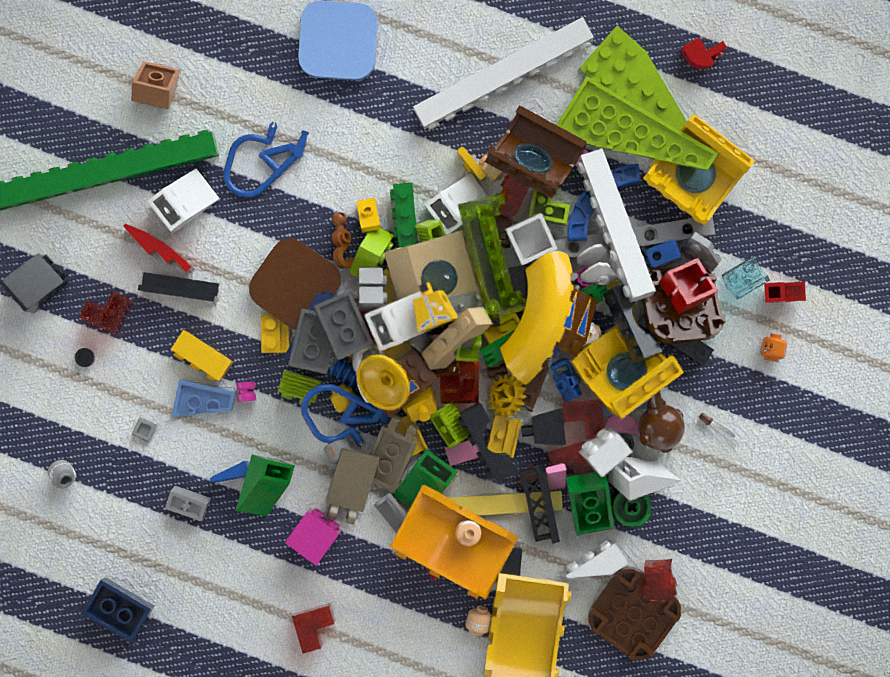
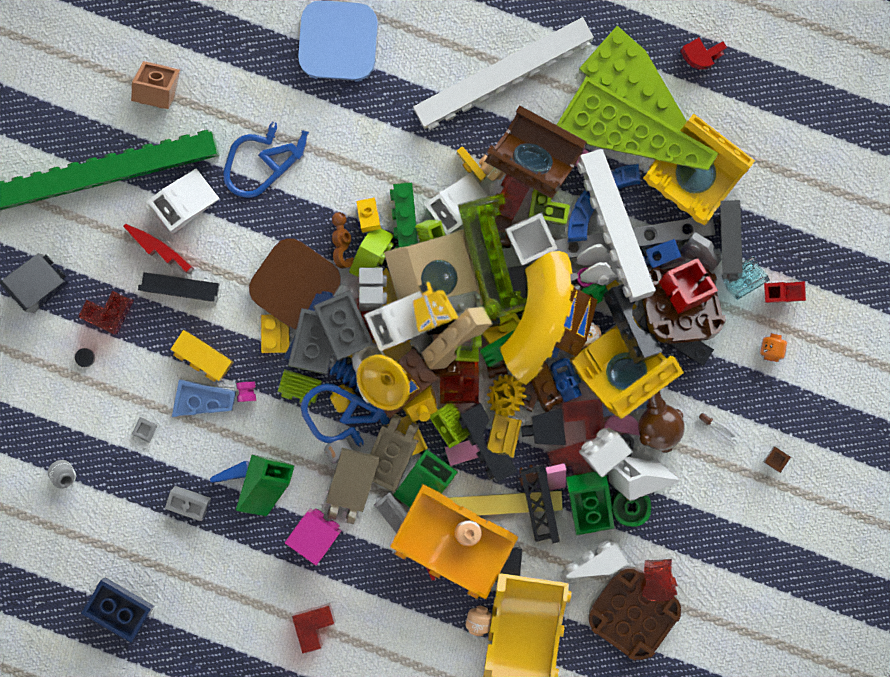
(545, 386): none -> reddish brown plate
(731, 240): none -> dark grey slope
(777, 459): none -> reddish brown tile

